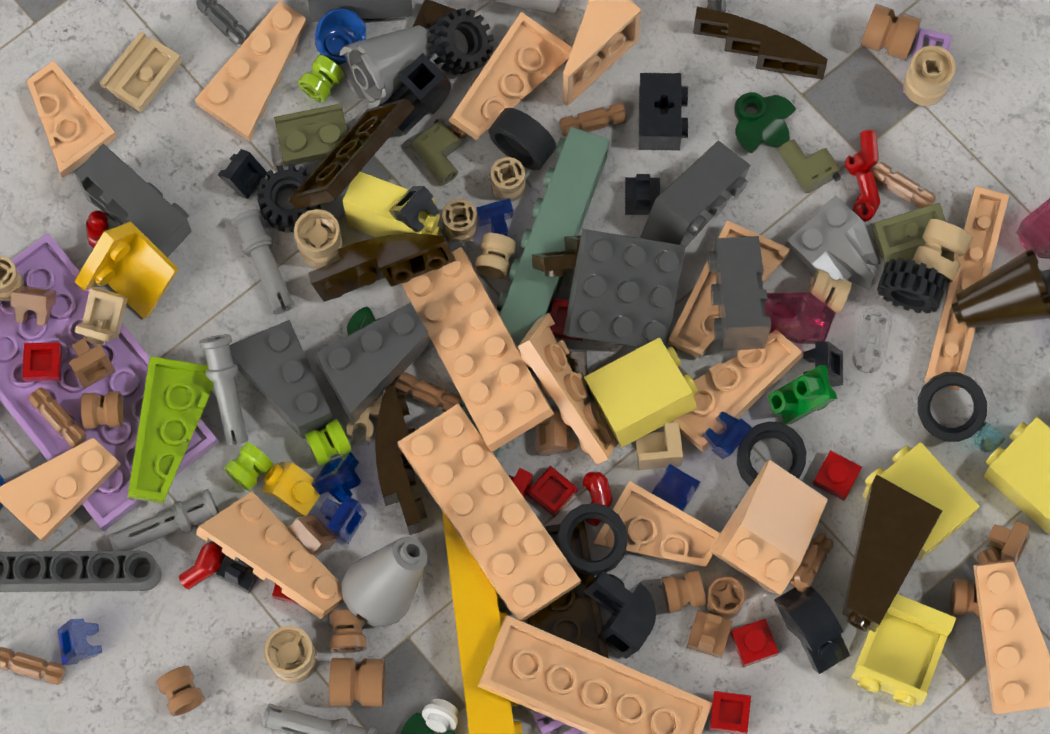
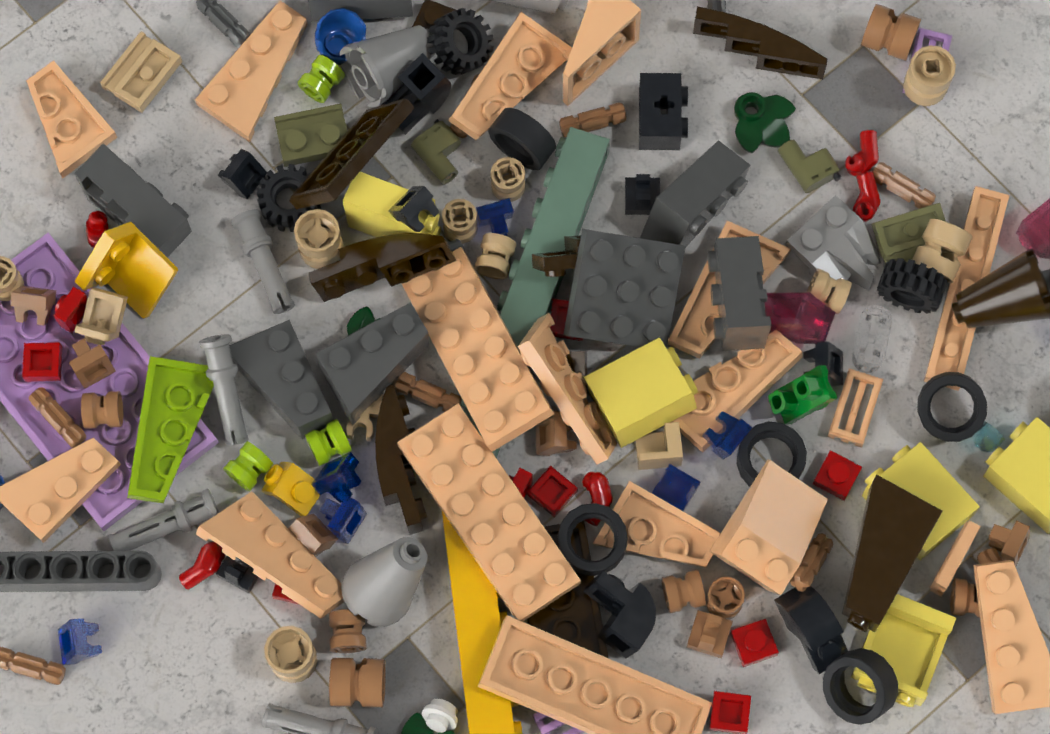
(70, 309): none -> red plate
(180, 690): medium nougat wheel -> none
(846, 435): none -> light nougat tile
(879, 672): none -> black tyre
(954, 558): none -> light nougat tile

